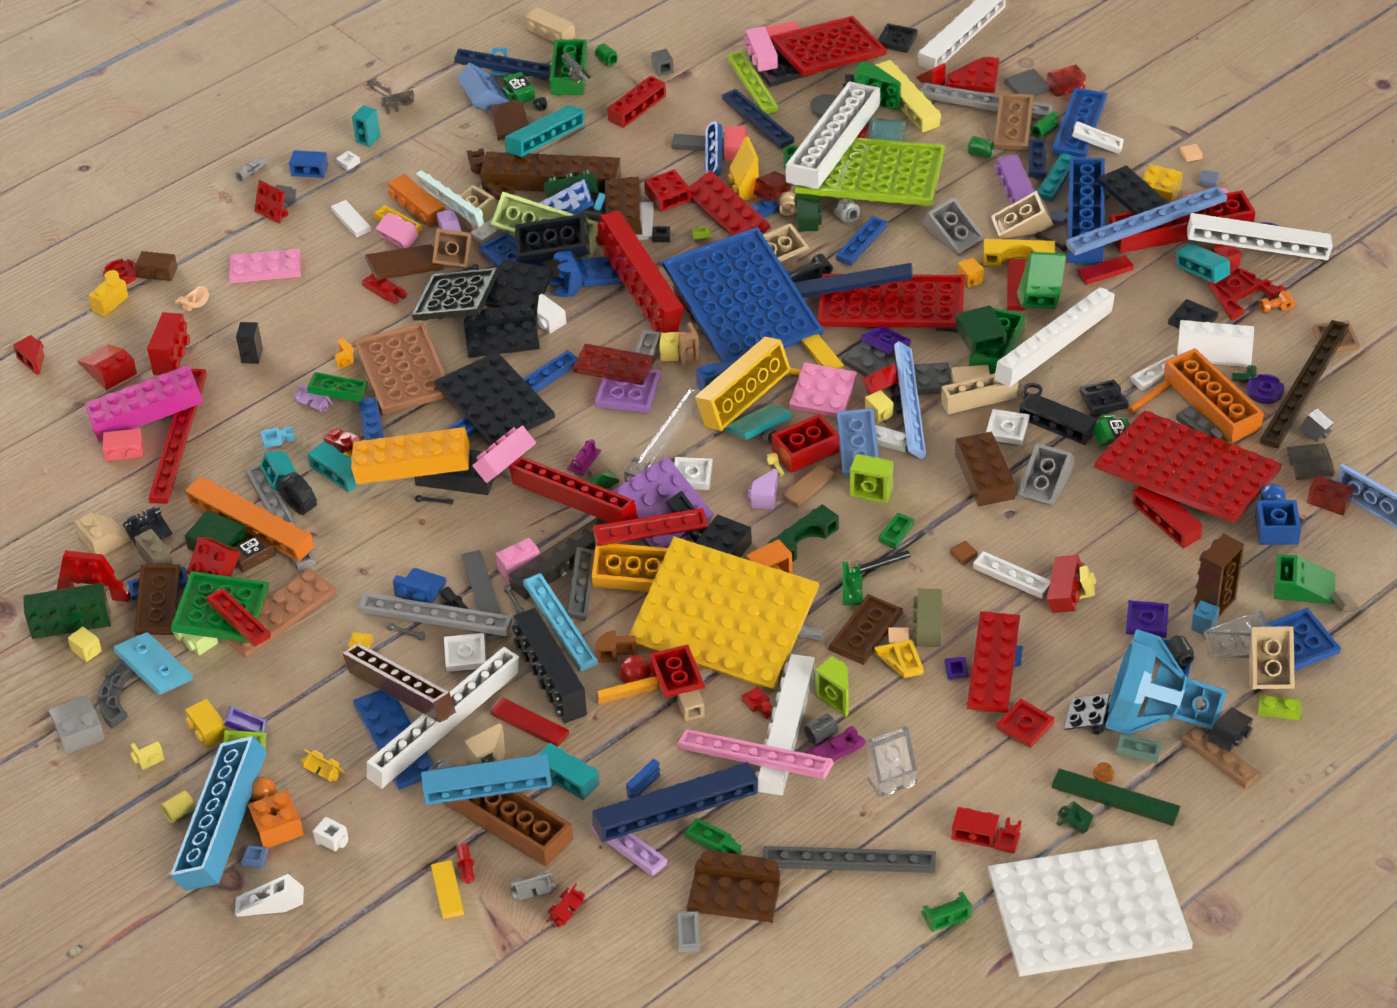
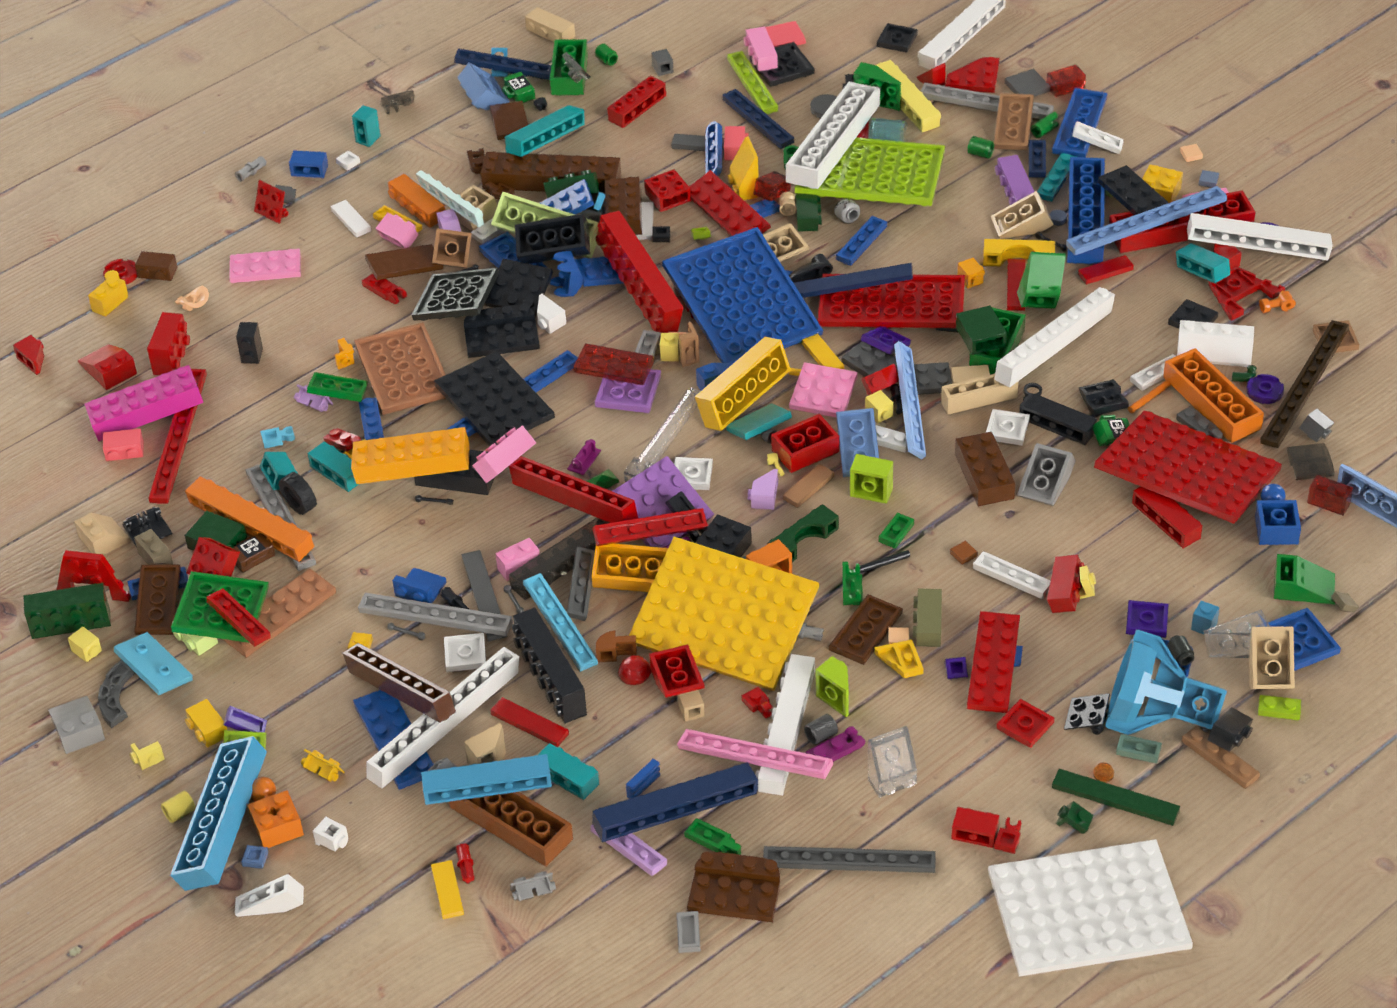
(570, 899): red hinge -> none
(626, 690): light orange tile -> none
(828, 45): red plate -> none
(948, 913): green hinge -> none
(952, 226): light grey slope -> none
(1220, 573): reddish brown brick -> none

